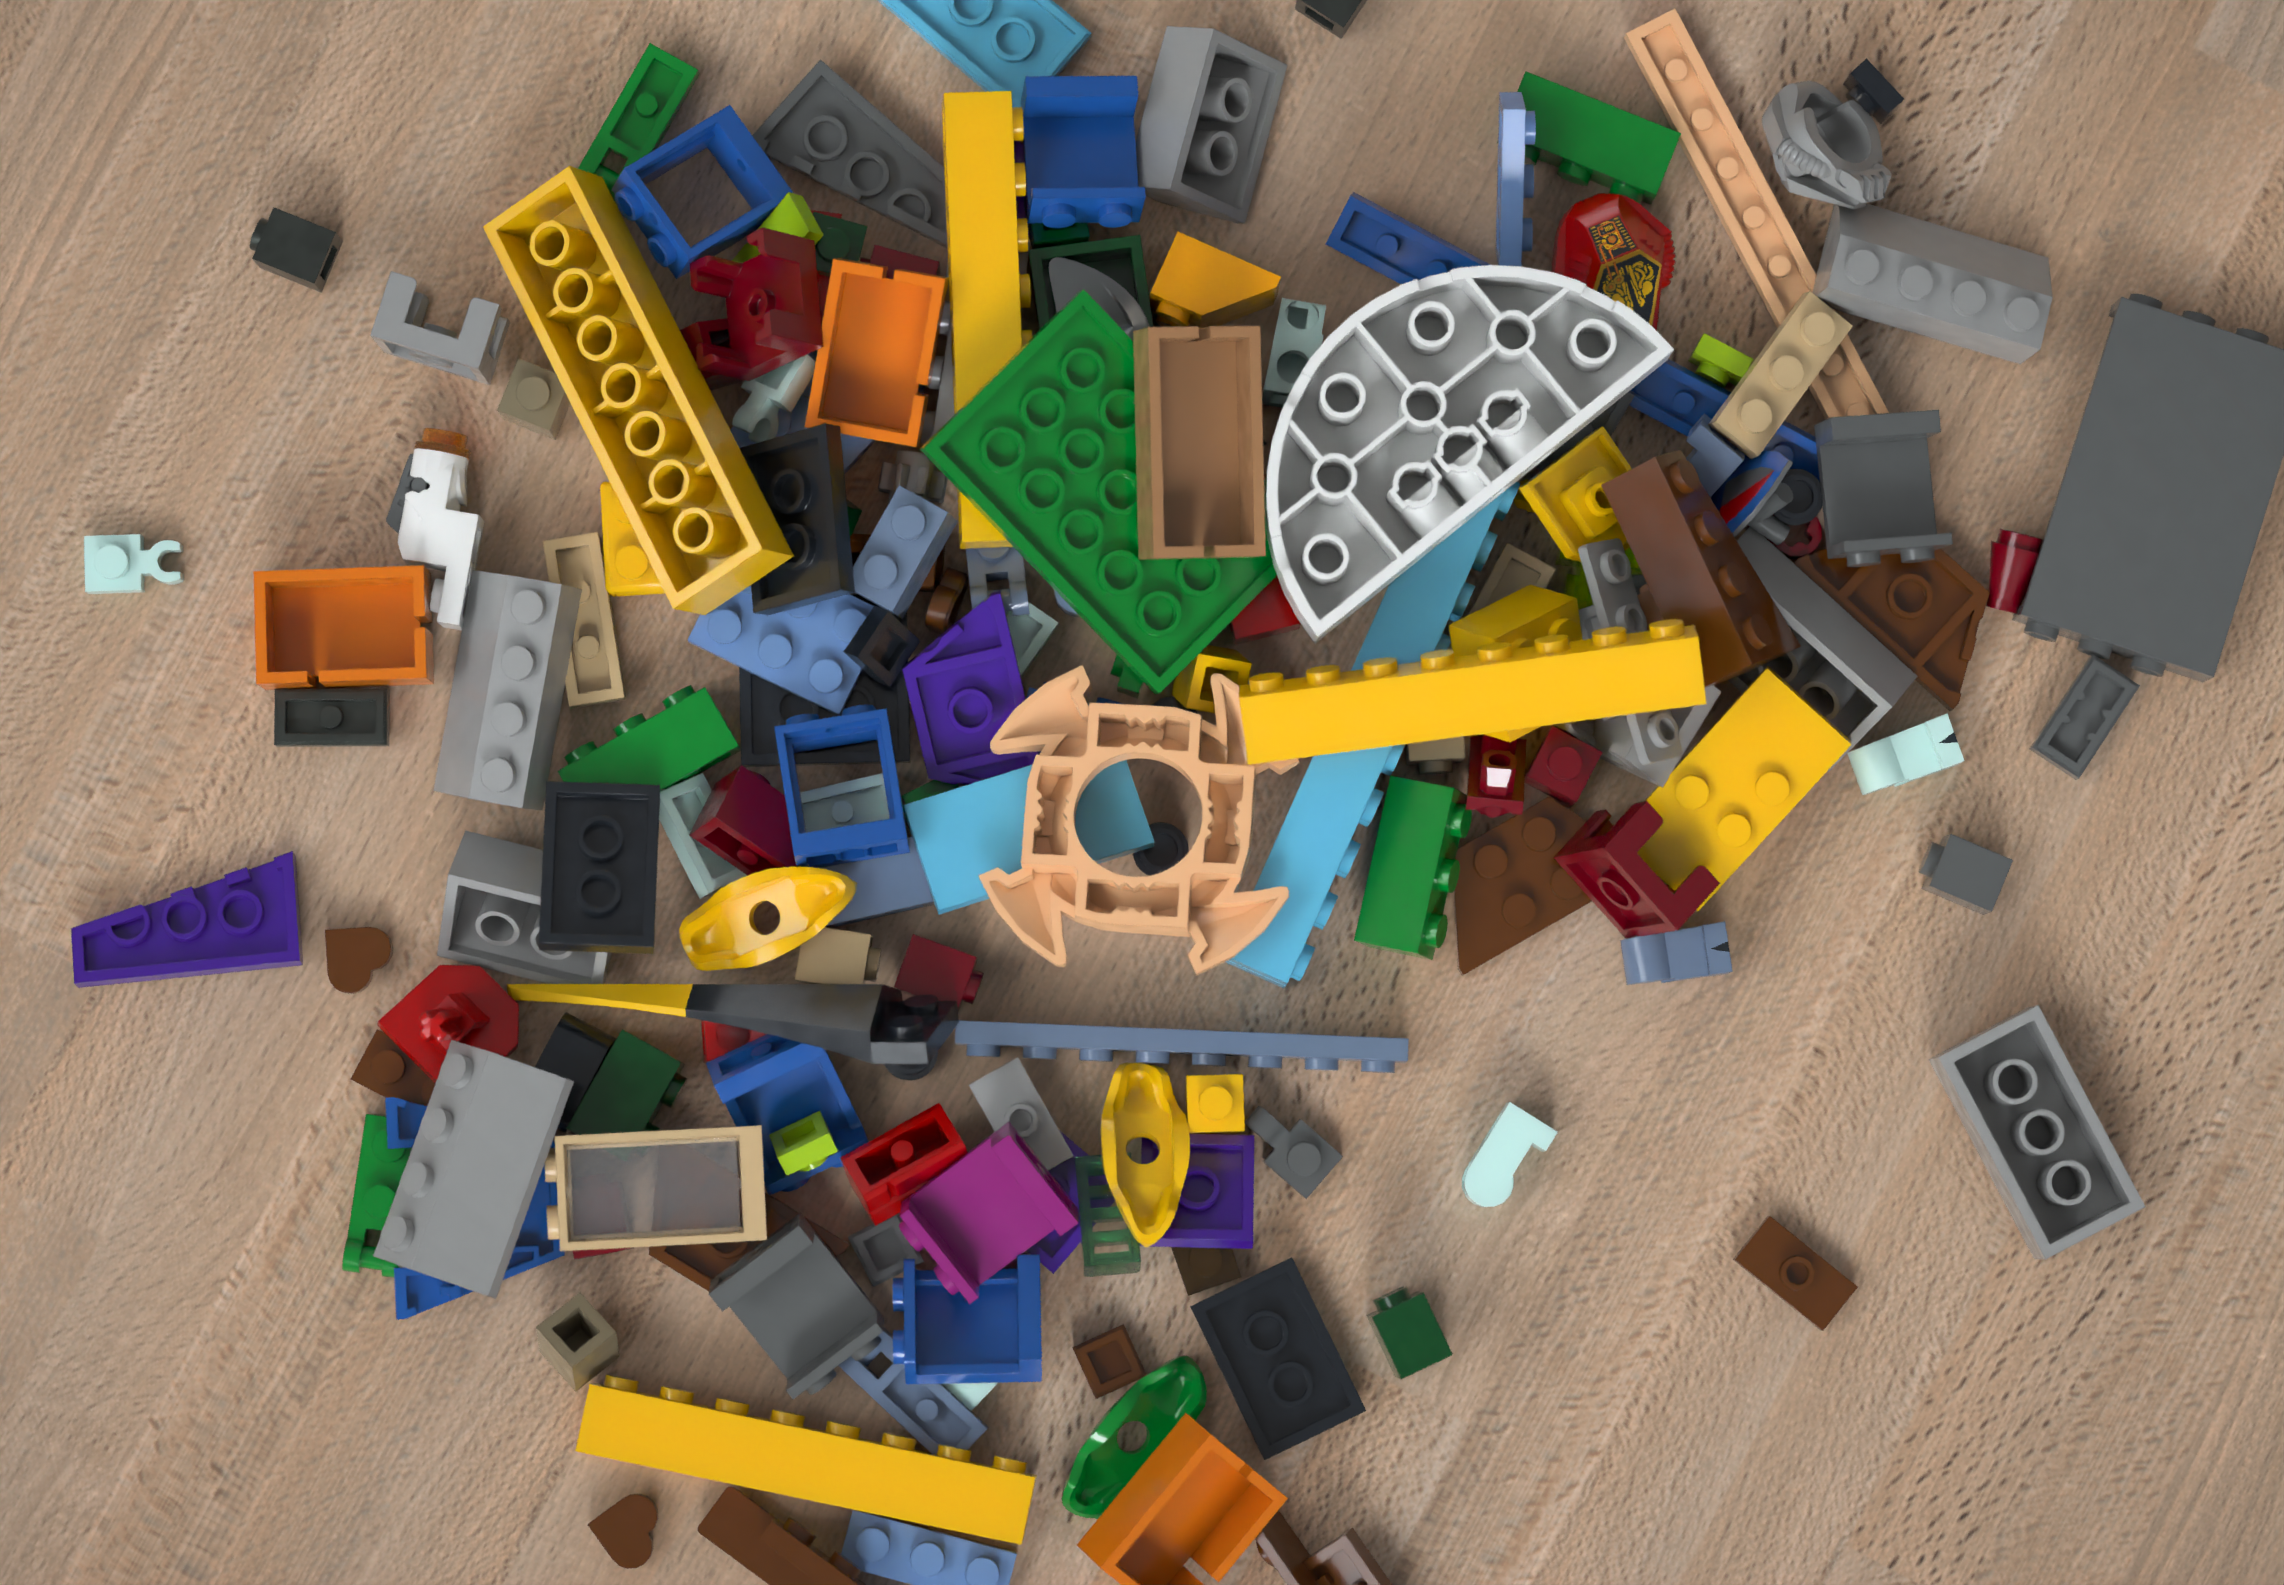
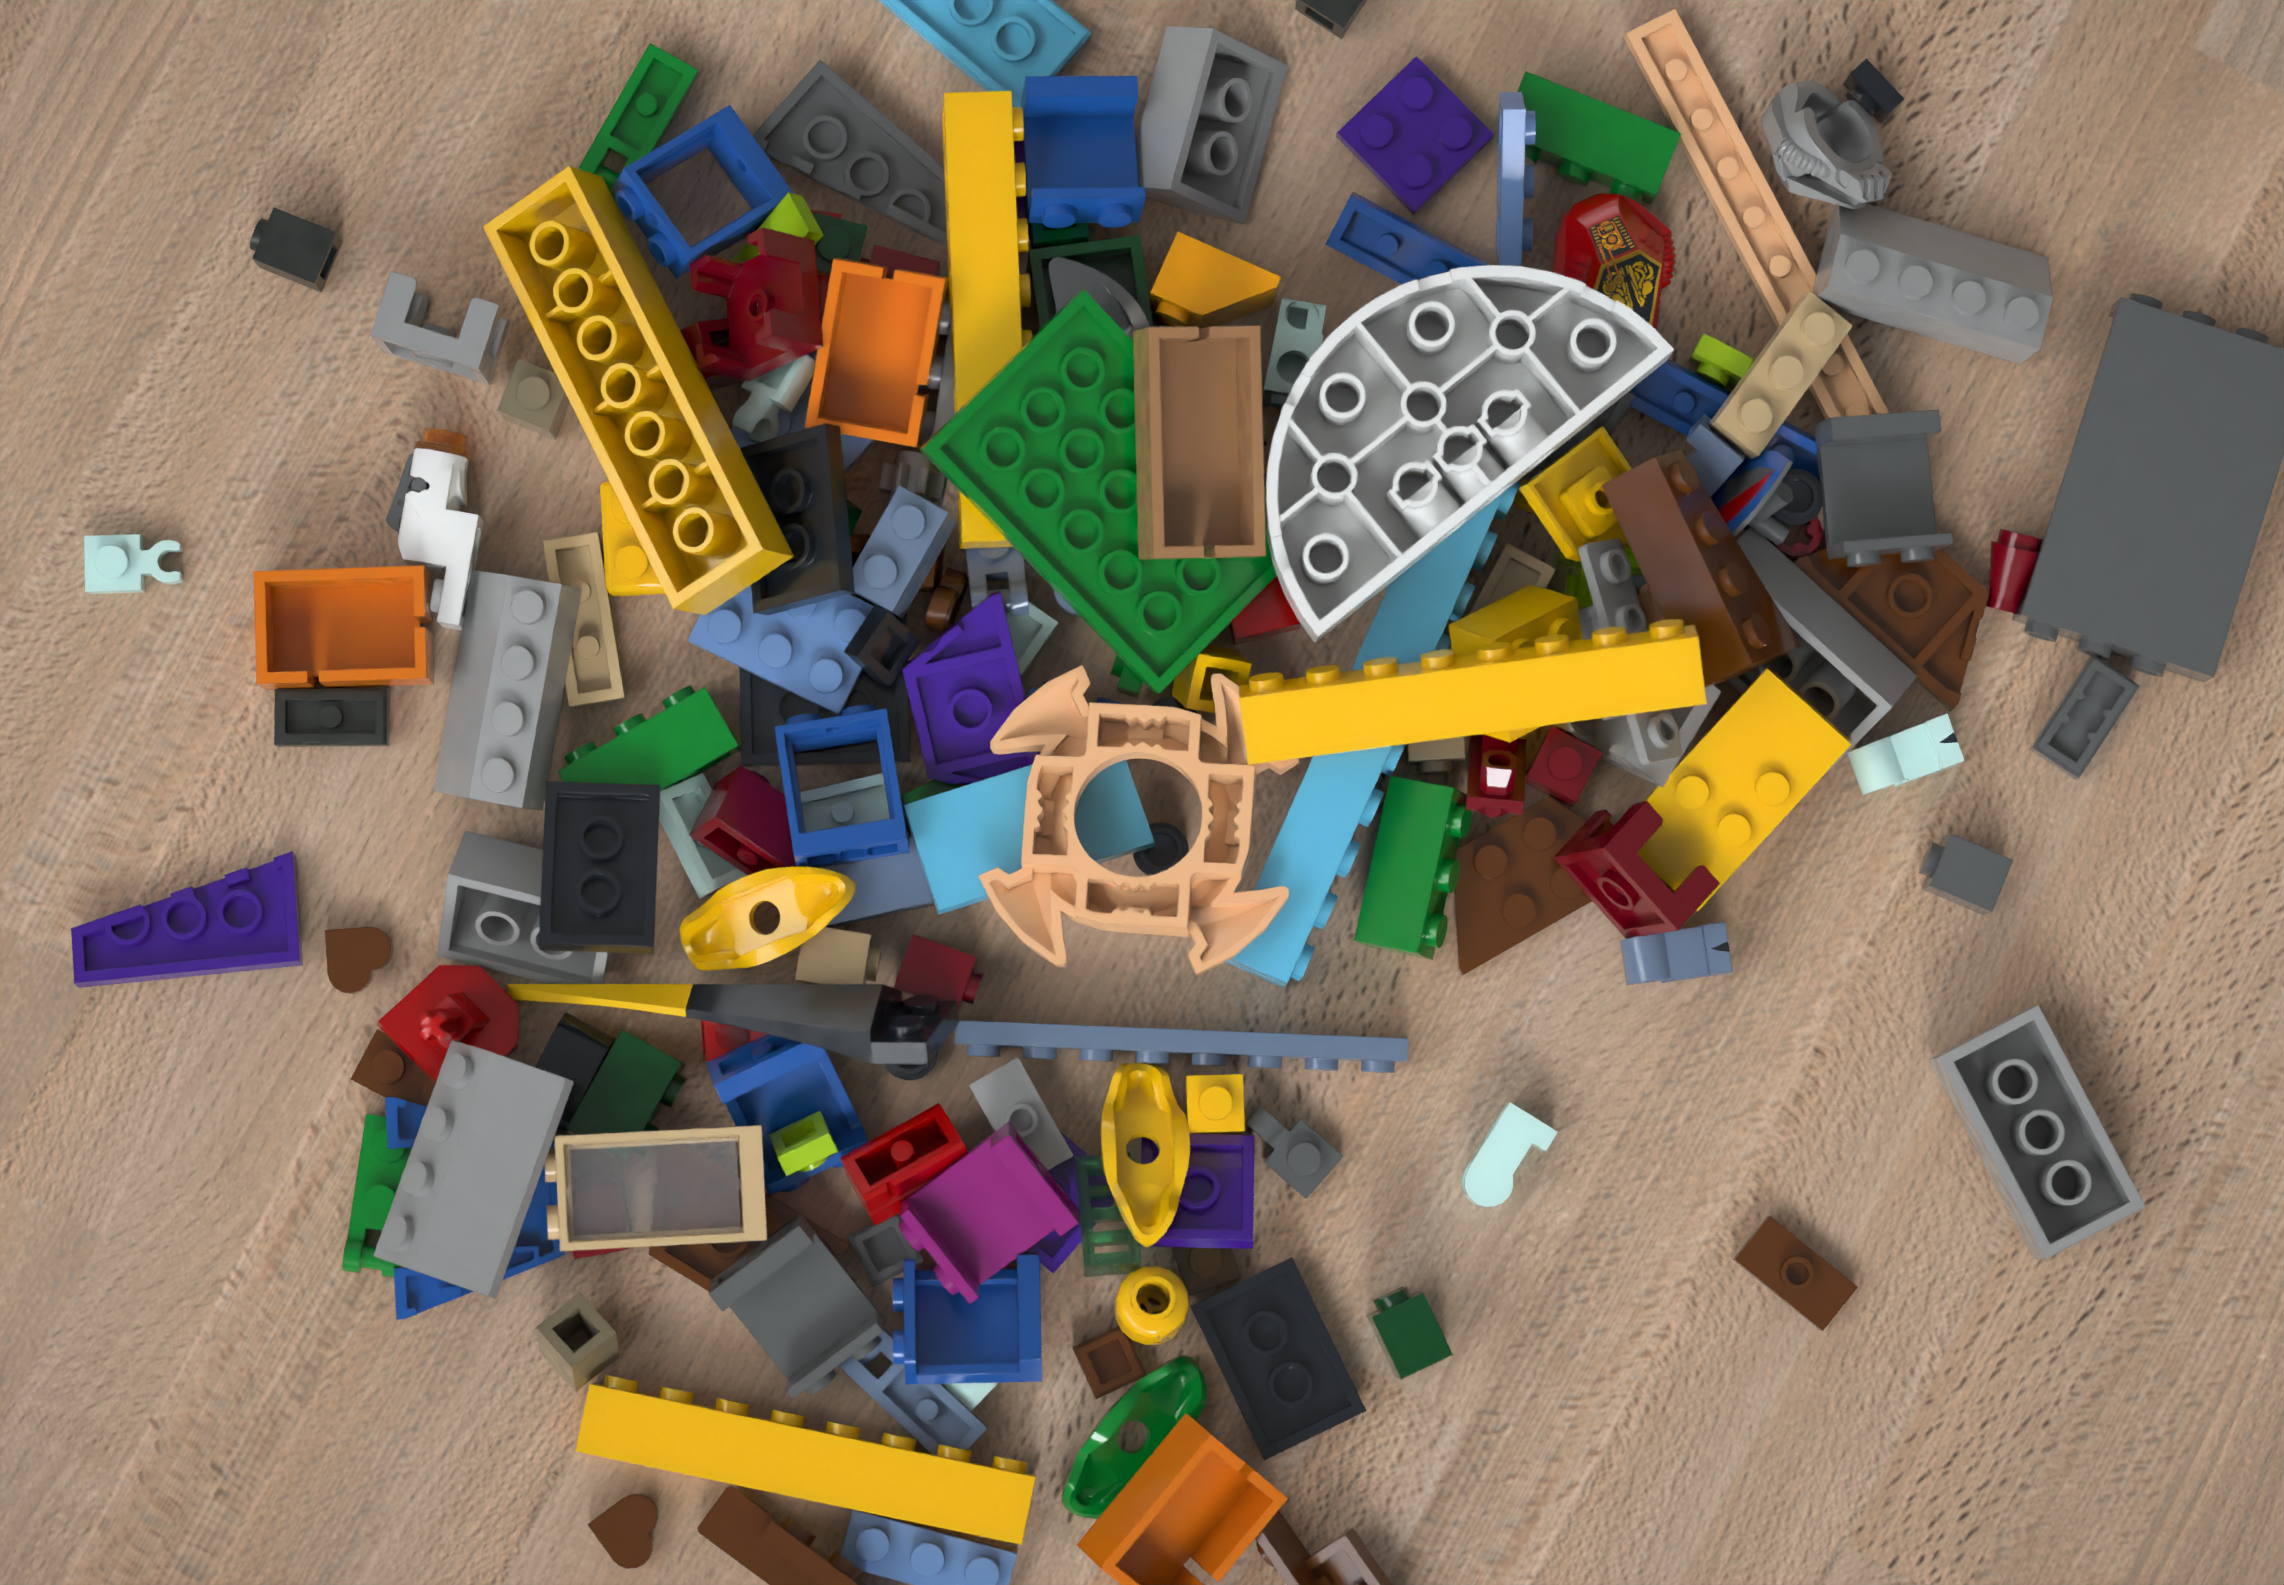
(1154, 1286): none -> yellow head
(1414, 135): none -> dark purple plate

